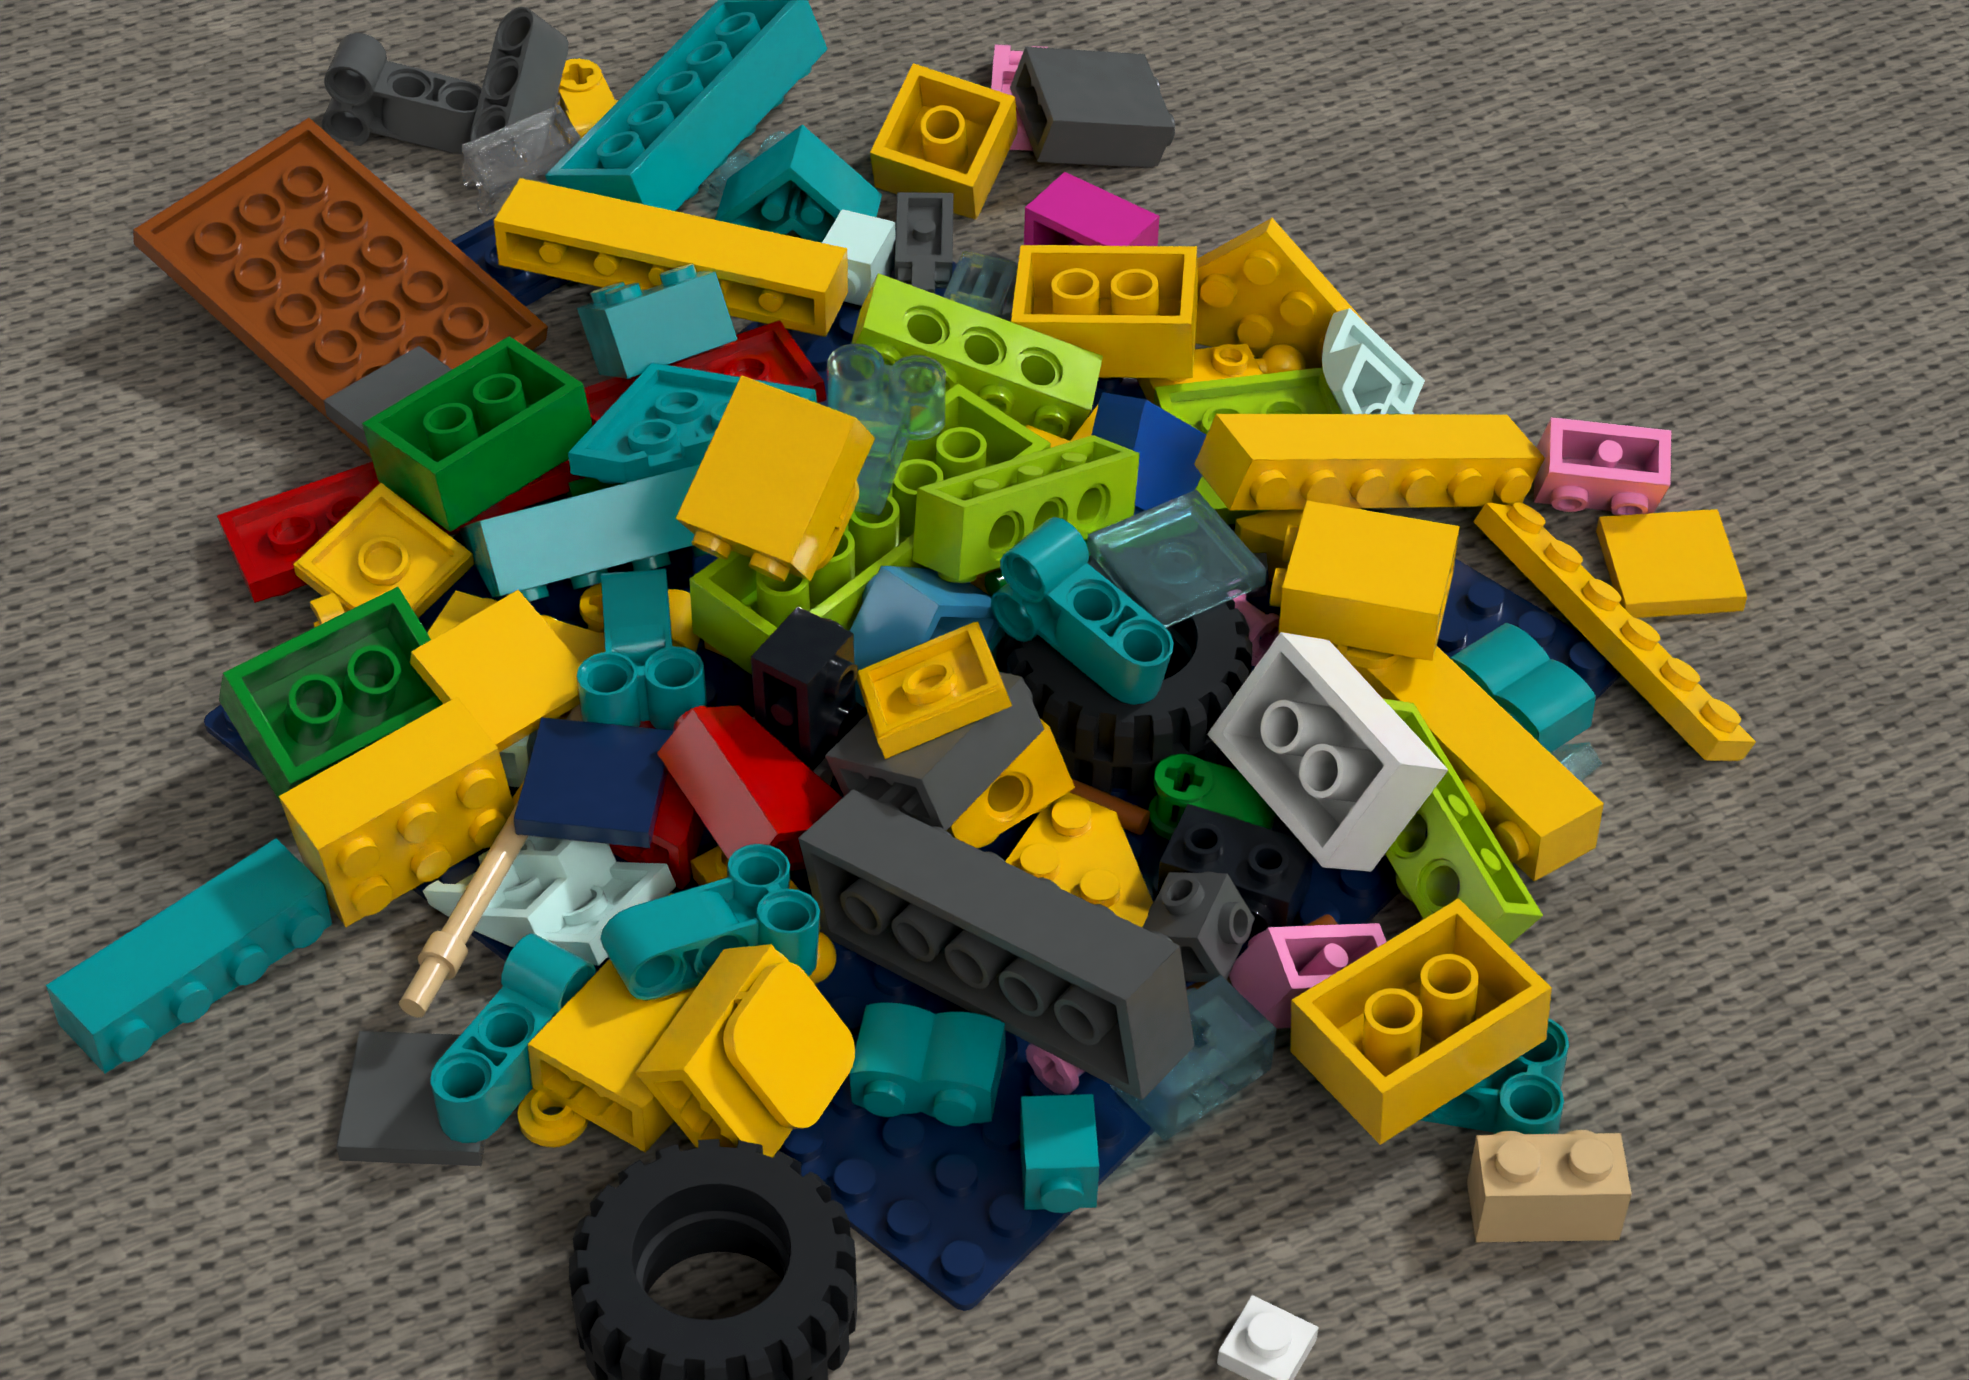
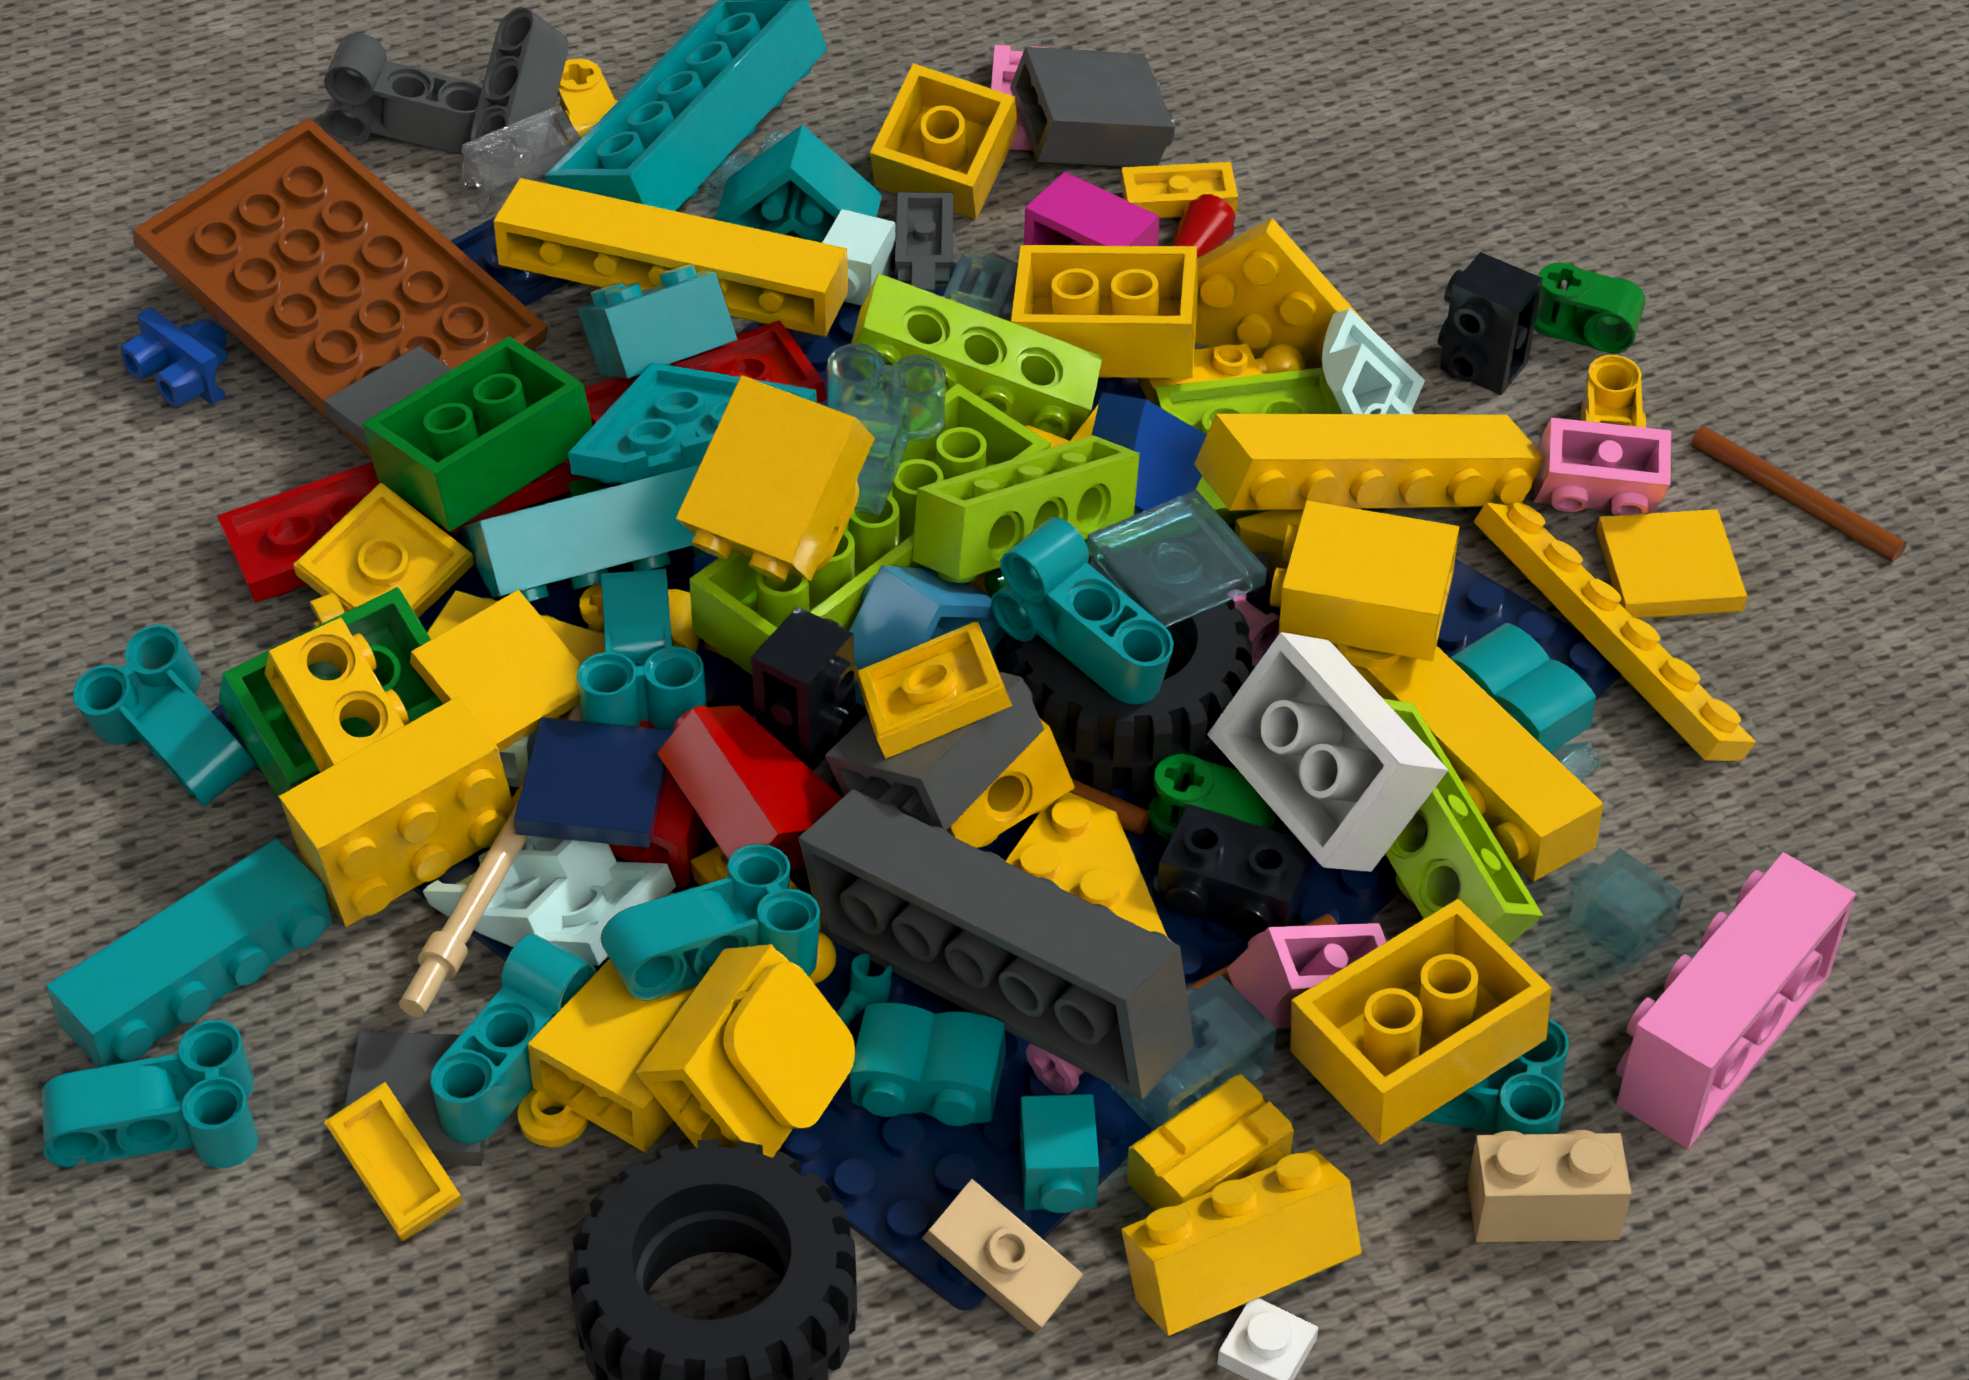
(157, 1104): none -> teal piece
(163, 713): none -> teal piece
(185, 354): none -> blue hips
(321, 705): none -> yellow brick
(394, 1161): none -> yellow tile
(864, 989): none -> teal hand
(1003, 1256): none -> tan plate
(1170, 187): none -> yellow plate
(1203, 918): dark grey brick -> none
(1205, 224): none -> red cone
(1209, 1143): none -> yellow brick
(1241, 1241): none -> yellow brick
(1489, 322): none -> black brick
(1591, 310): none -> green piece
(1613, 392): none -> yellow piece
(1624, 907): none -> clear light blue brick
(1732, 998): none -> bright pink brick
(1799, 494): none -> dark orange bar

